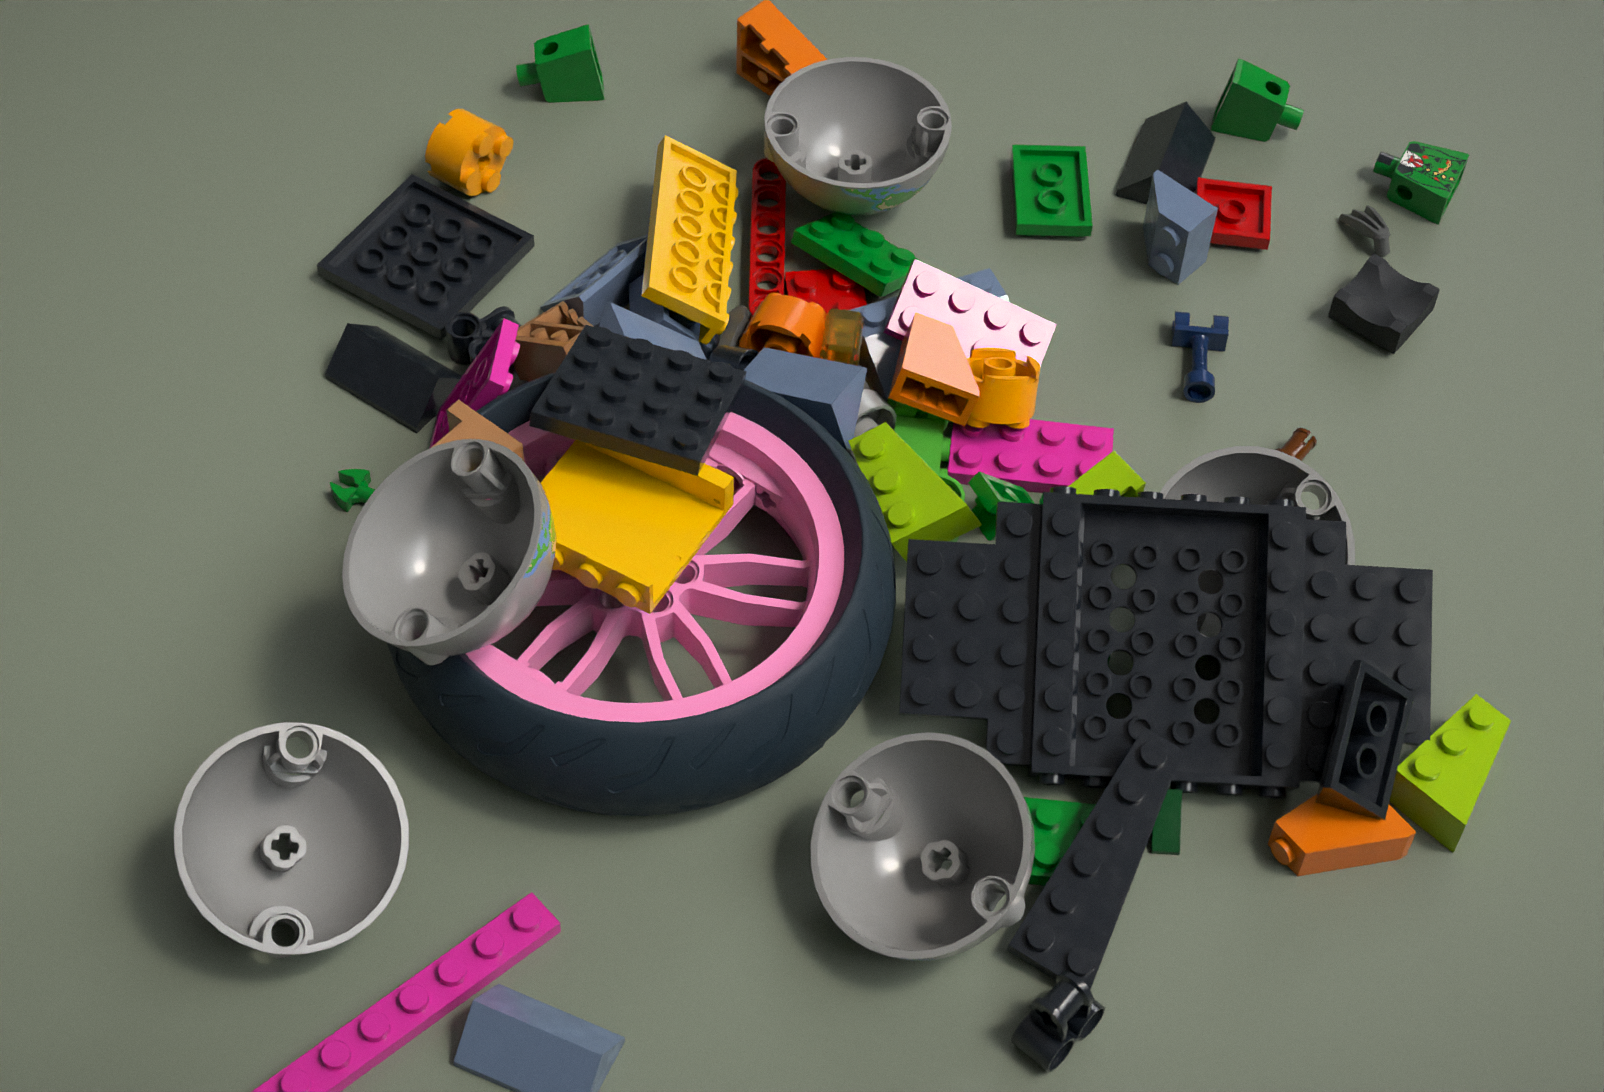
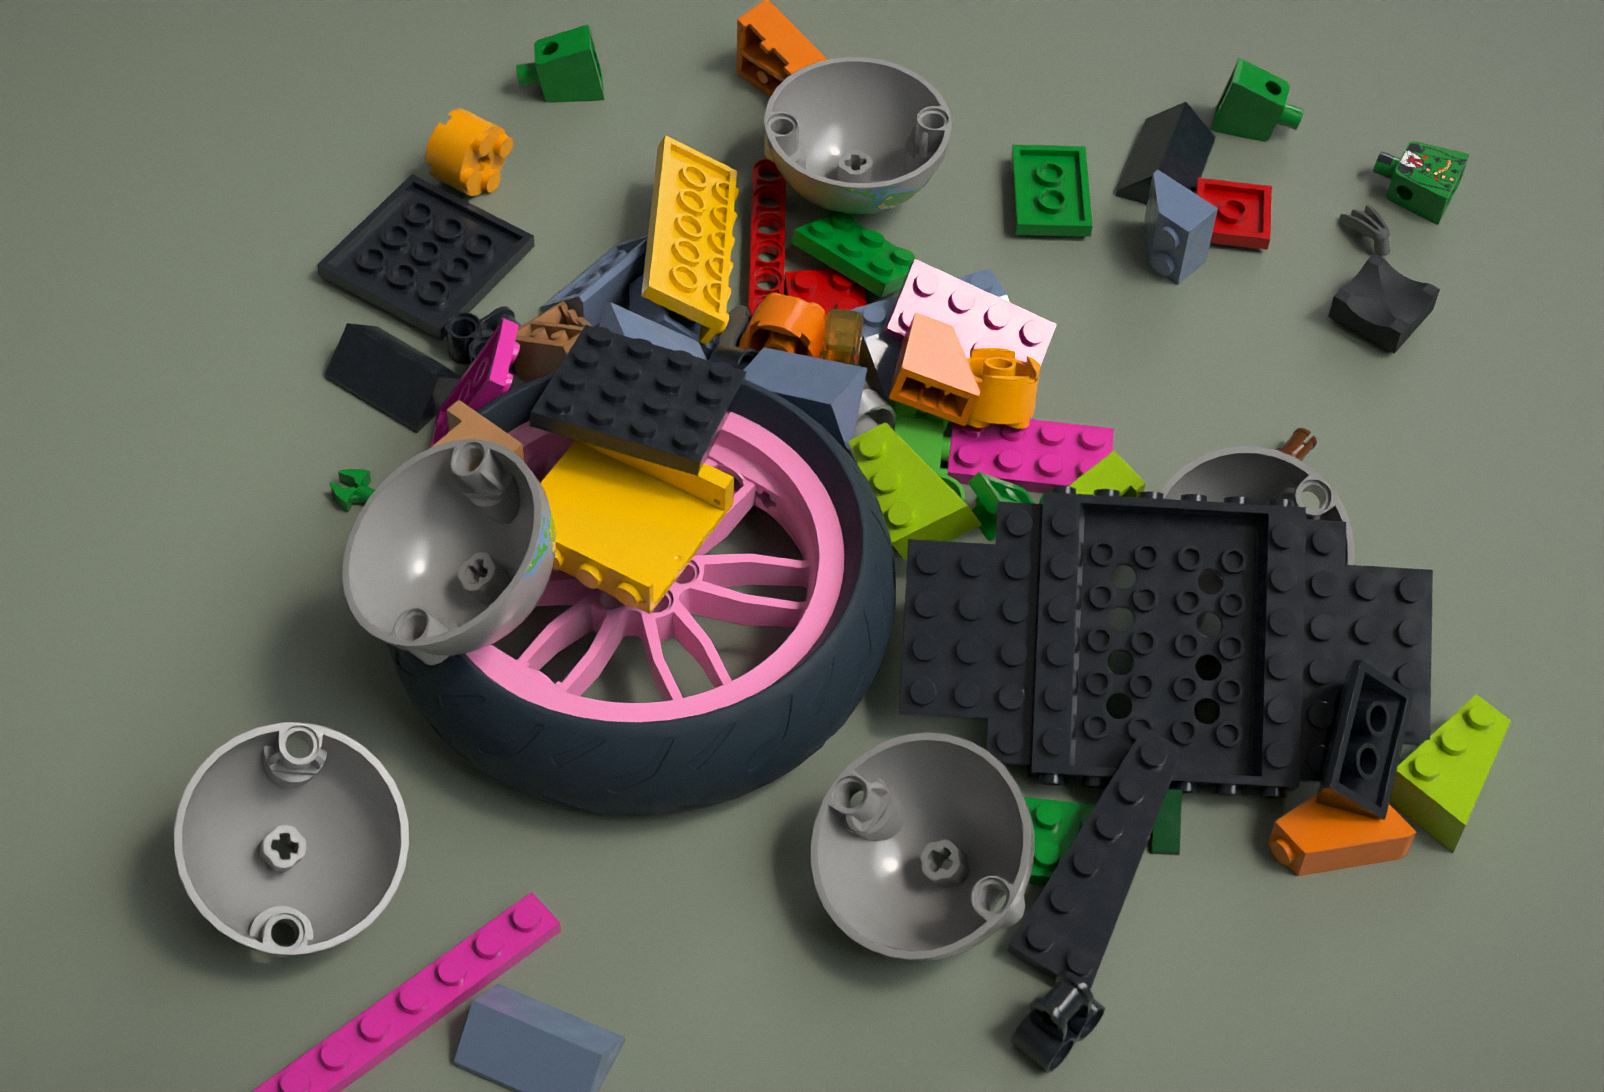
(1199, 383): dark blue bar -> none

